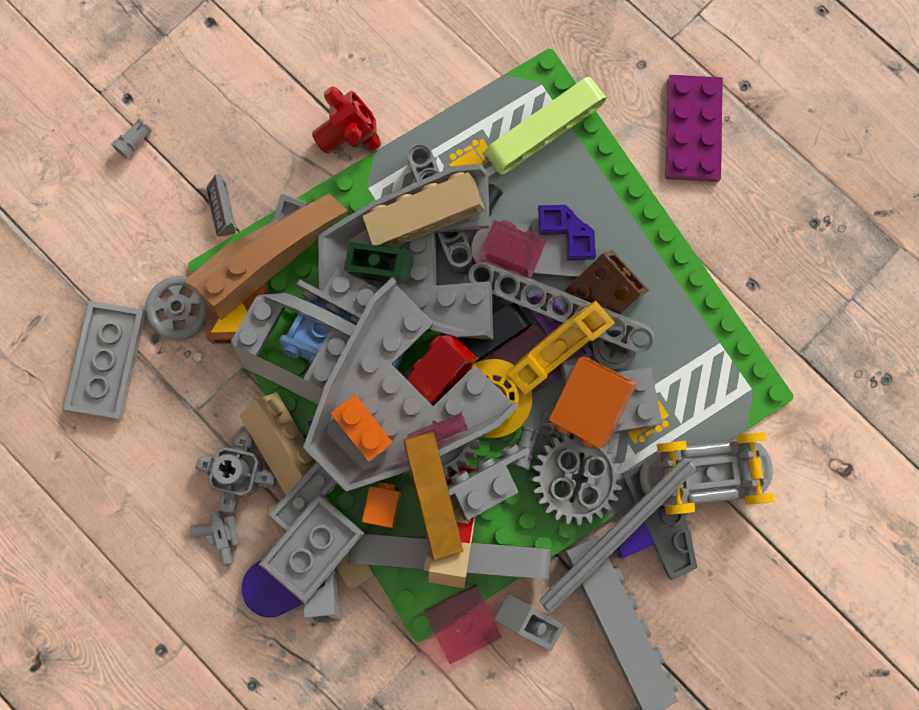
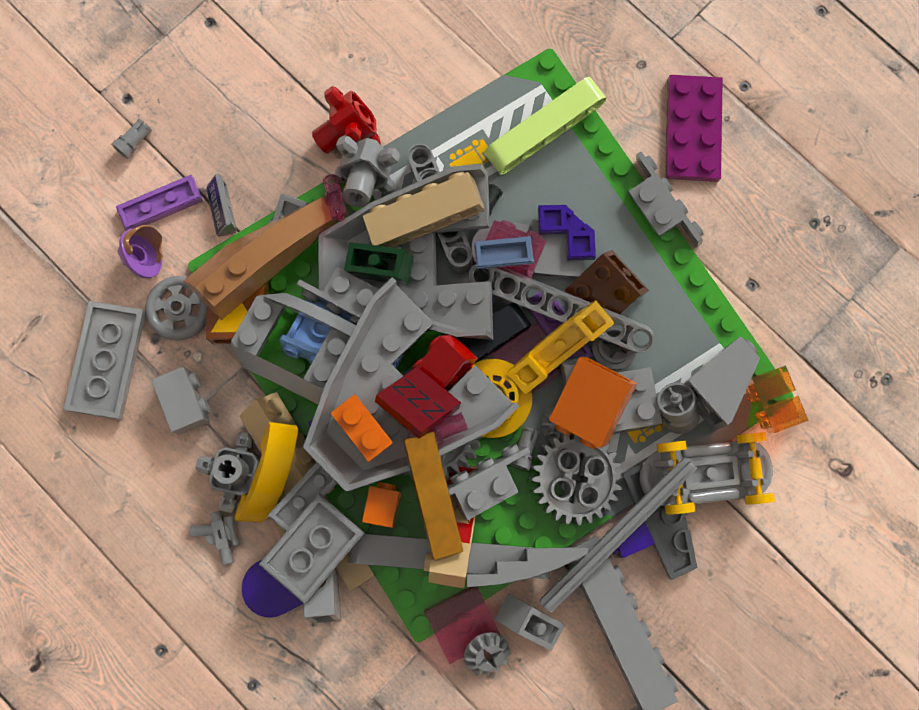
(141, 250): none -> medium lavender piece
(159, 203): none -> medium lavender tile
(181, 400): none -> light grey brick
(271, 474): none -> yellow slope
(334, 198): none -> clear pink axle
(364, 169): none -> light grey piece
(417, 402): none -> dark red tile
(492, 643): none -> light grey gear
(503, 252): none -> sand blue tile
(536, 563): none -> light grey slope
(659, 205): none -> light grey bracket
(678, 407): none -> light grey wheel
(723, 382): none -> light grey slope
(780, 414): none -> clear orange piece

